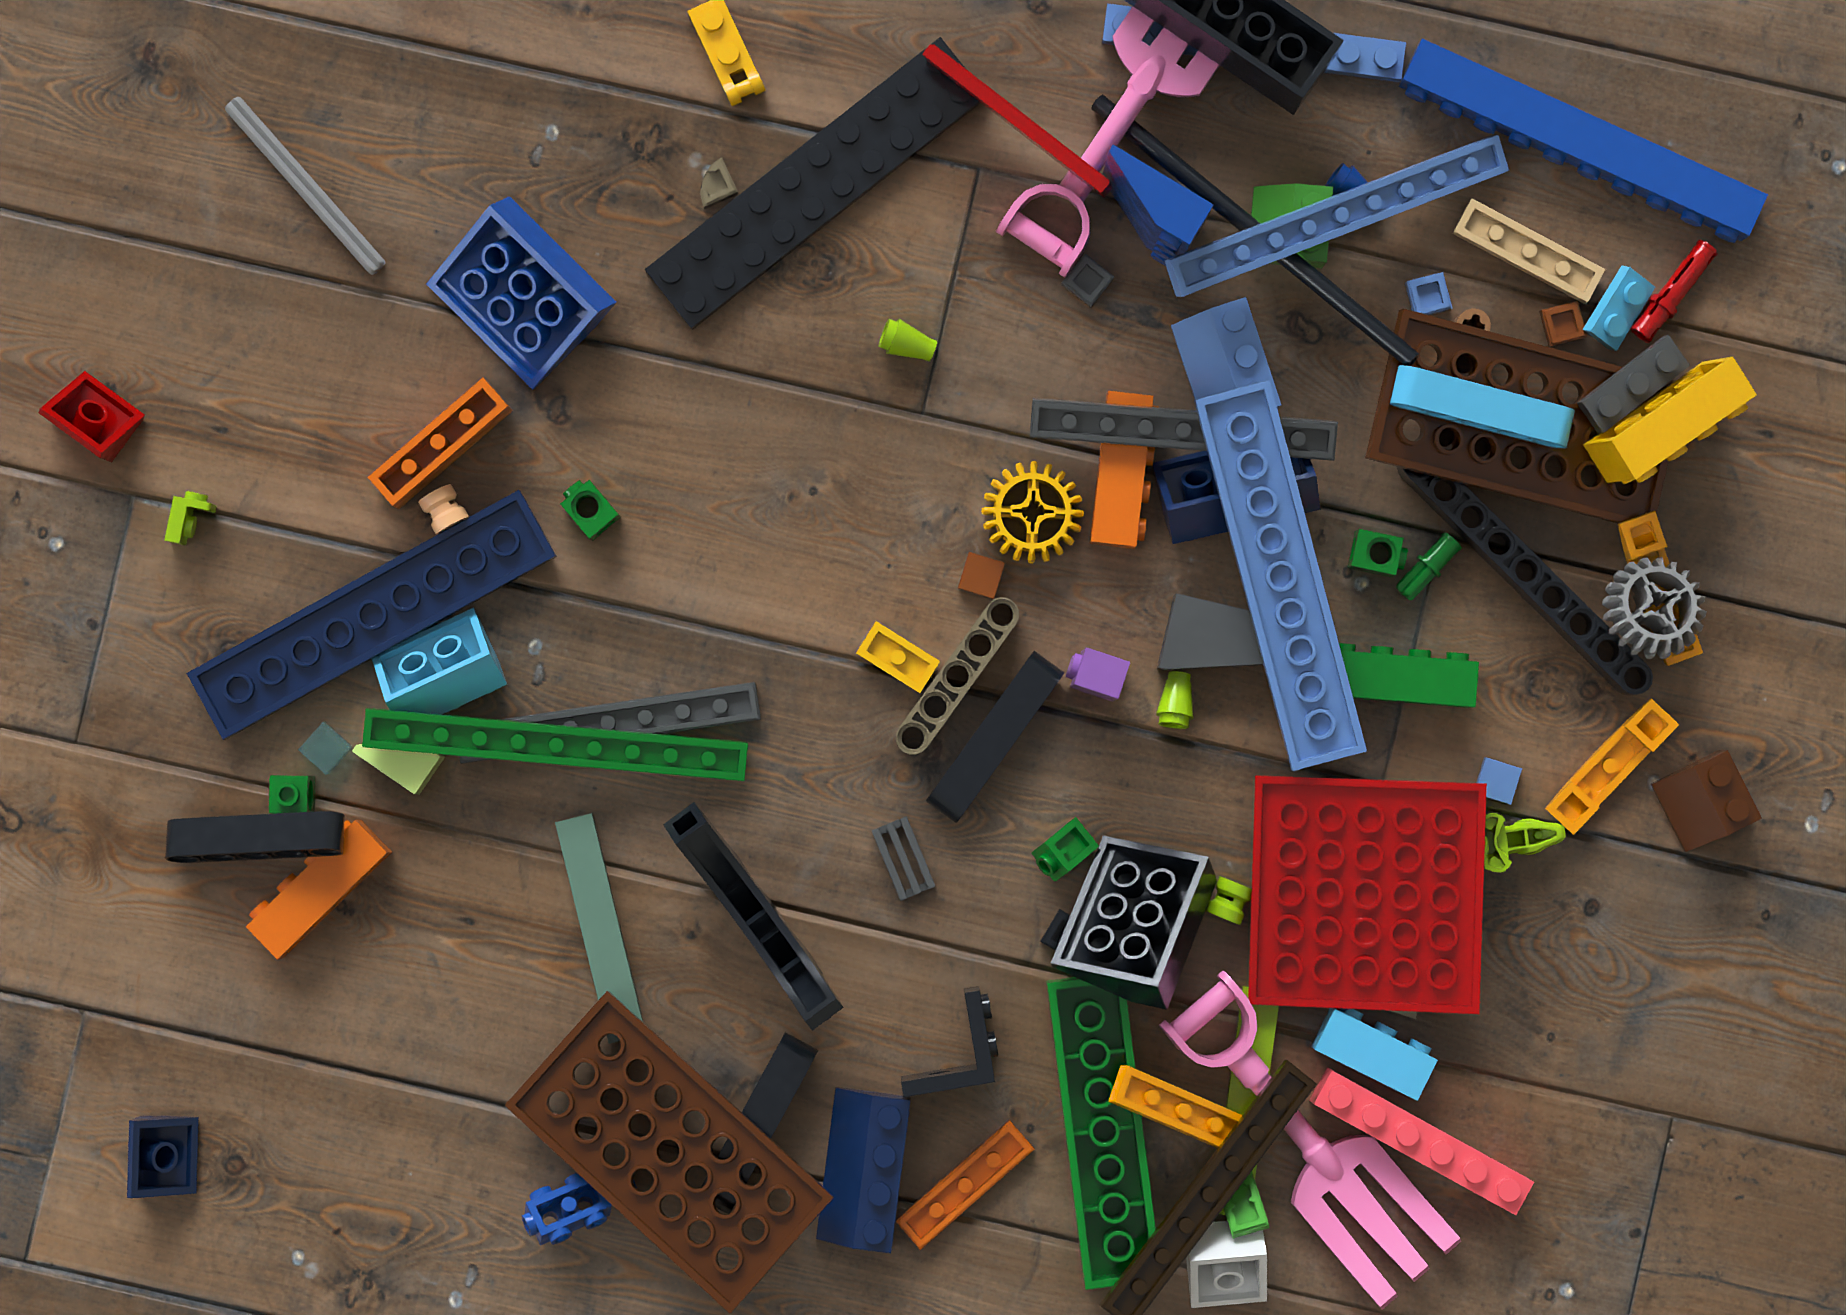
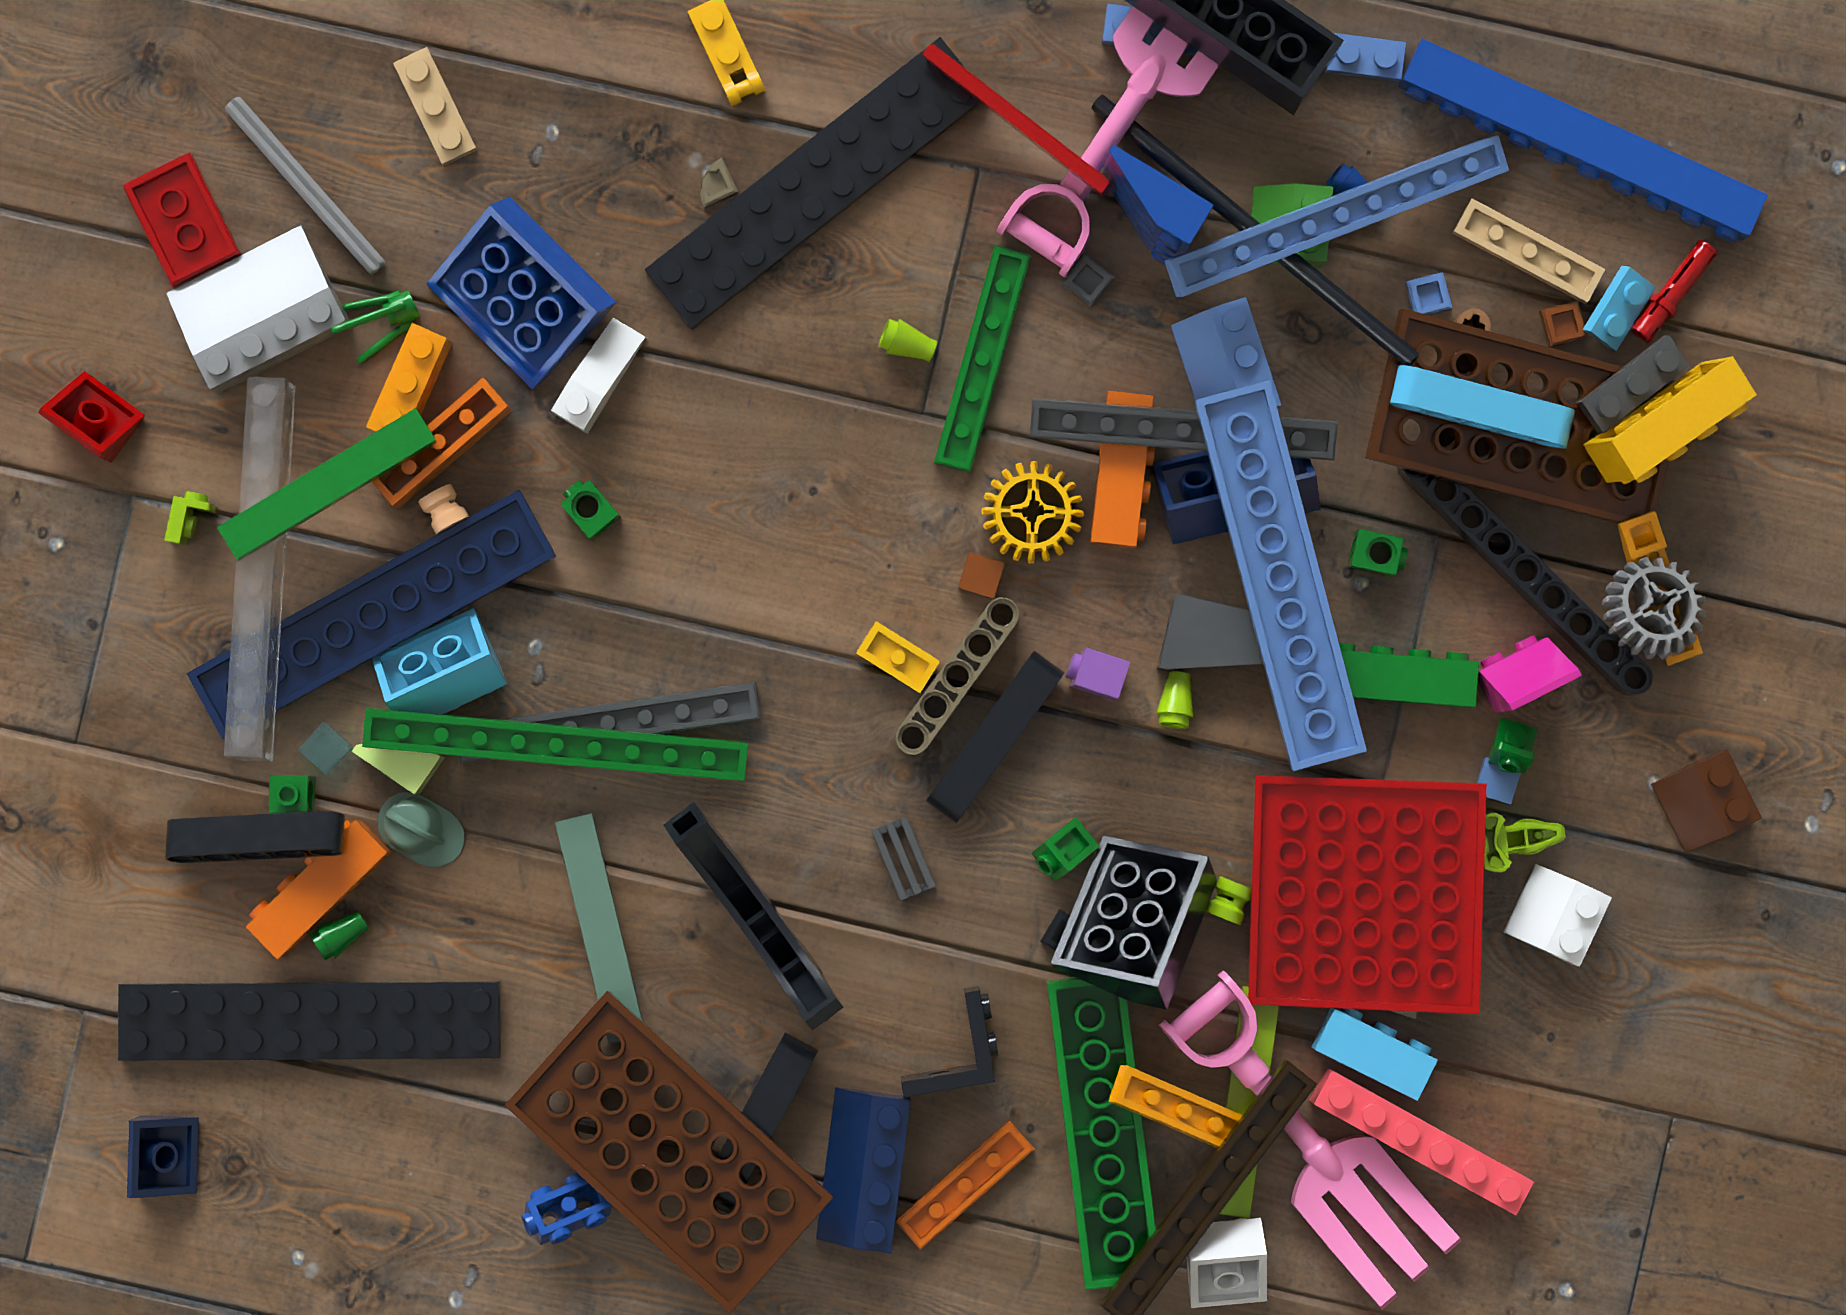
(181, 219): none -> red tile
(257, 310): none -> slope
(259, 576): none -> clear brick
(308, 1020): none -> black plate
(326, 484): none -> green tile
(338, 934): none -> green cone
(398, 309): none -> green plant
(411, 376): none -> light orange brick
(420, 829): none -> sand green piece
(435, 106): none -> tan plate
(598, 376): none -> white slope
(982, 359): none -> green tile
(1245, 1210): bright green plate -> none
(1428, 566): green axle -> none
(1513, 746): none -> green bracket
(1525, 674): none -> dark pink slope
(1557, 915): none -> white slope
(1611, 765): light orange slope -> none

